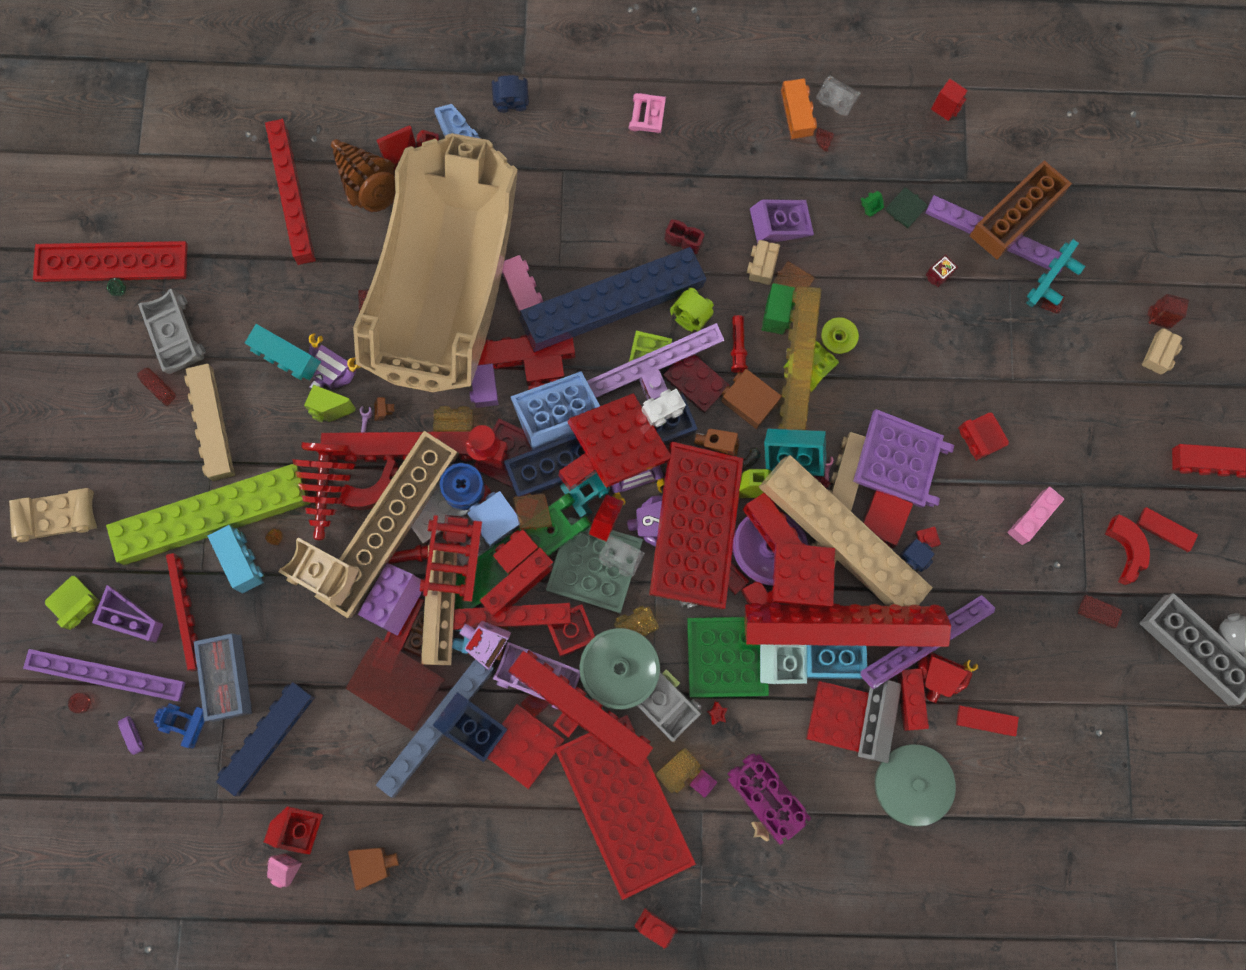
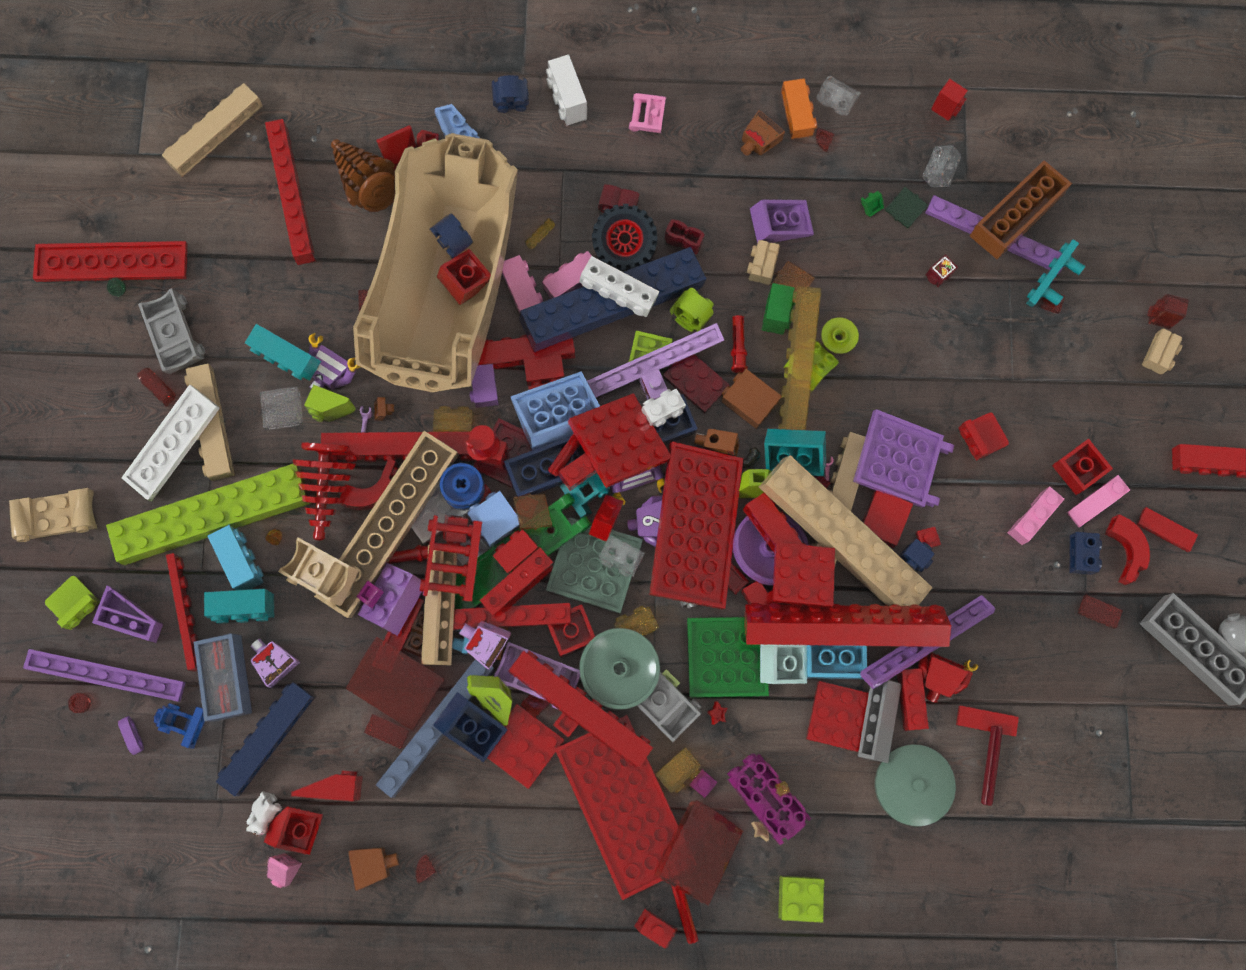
(170, 443): none -> white plate
(212, 130): none -> tan brick
(239, 605): none -> teal brick
(262, 813): none -> white animal
(272, 662): none -> lavender torso
(281, 408): none -> clear plate
(336, 787): none -> red slope
(370, 594): none -> magenta plate
(386, 731): none -> clear red tile
(424, 869): none -> clear red tile
(451, 235): none -> dark blue brick
(463, 276): none -> red slope
(492, 695): none -> lime slope
(540, 233): none -> clear yellow axle
(564, 455): none -> red axle
(566, 90): none -> white brick
(567, 277): none -> bright pink brick
(614, 195): none -> dark red brick
(618, 286): none -> white brick
(623, 216): none -> black wheel
(685, 915): none -> red axle
(699, 852): none -> clear red slope
(761, 135): none -> dark orange torso
(782, 788): none -> clear yellow hand
(801, 898): none -> lime brick
(942, 166): none -> clear brick
(991, 765): none -> dark red axle
(1082, 467): none -> red brick
(1085, 553): none -> dark blue brick
(1098, 501): none -> bright pink slope

